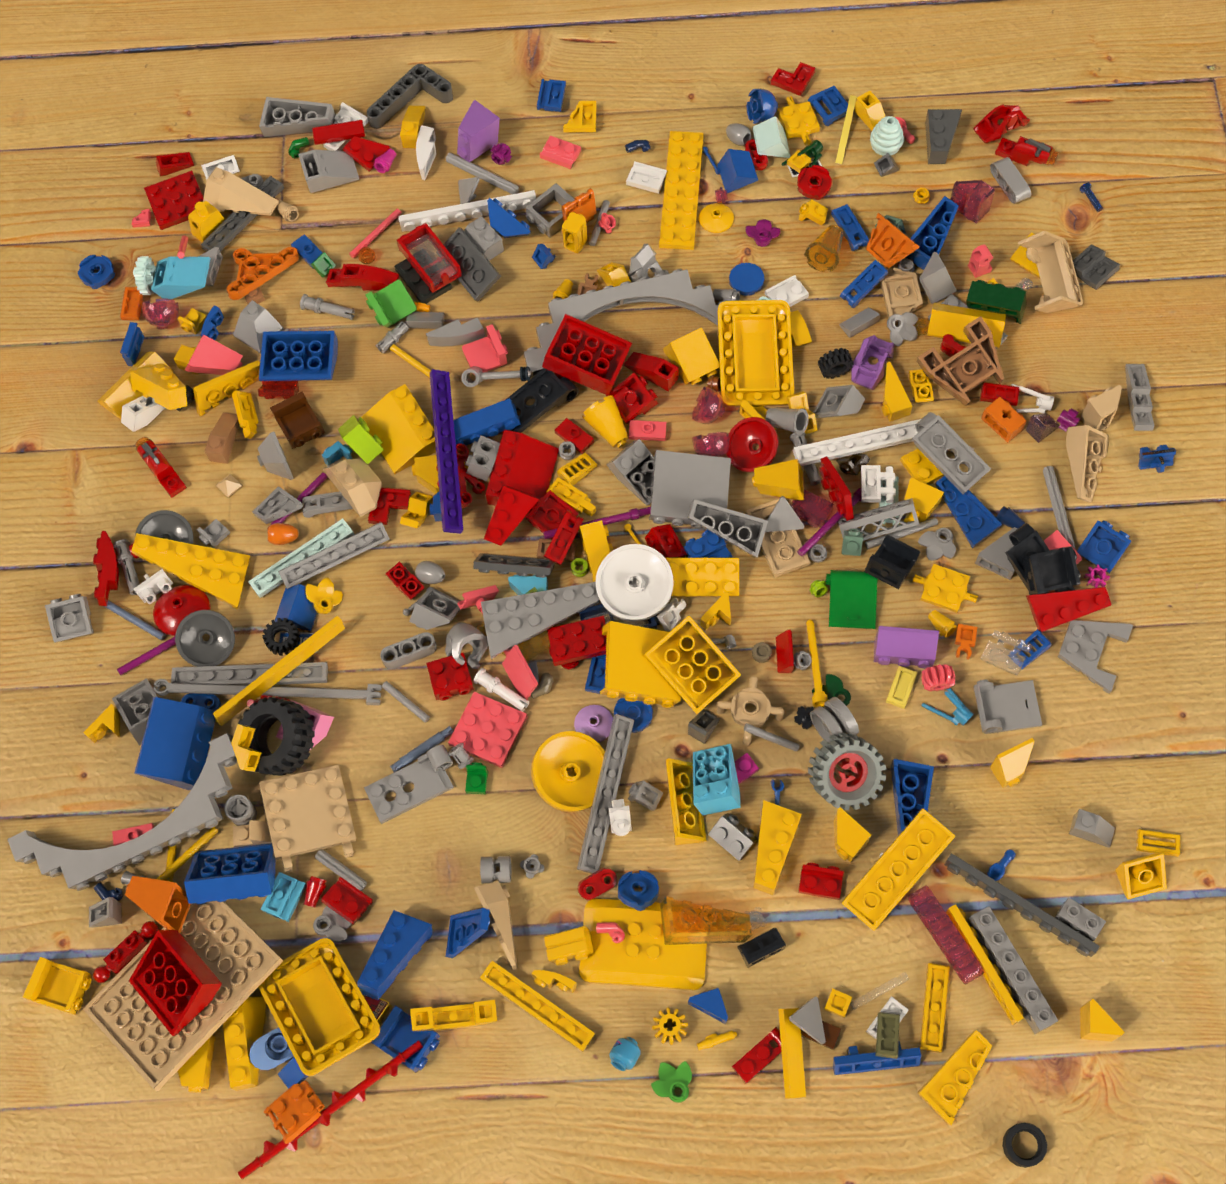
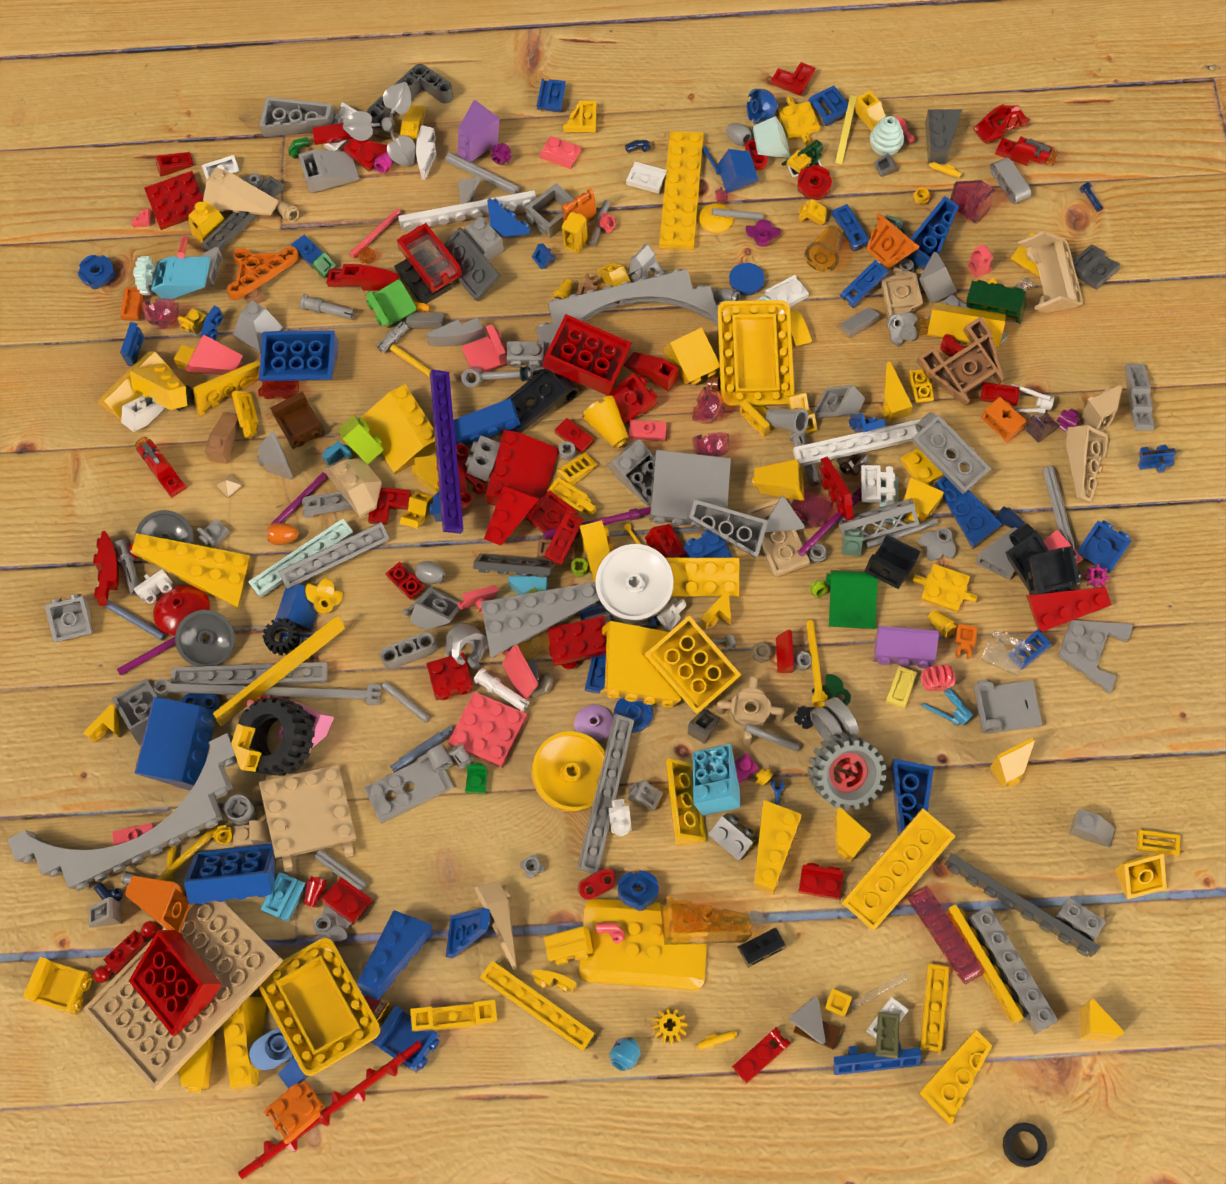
(222, 839): none -> yellow plate
(277, 505): light grey wing -> none
(360, 127): none -> light grey plant
(488, 869): light grey wheel -> none
(525, 353): none -> light grey bracket
(671, 1079): bright green plate -> none
(710, 1004): blue slope -> none
(737, 214): none -> light grey bar
(745, 437): red dish -> none
(763, 776): none -> yellow plate
(791, 1055): yellow tile -> none
(835, 363): black tyre -> none
(861, 424): none -> blue bracket
(865, 373): medium lavender piece -> none
(947, 169): none -> yellow piece
(997, 870): blue piece -> none

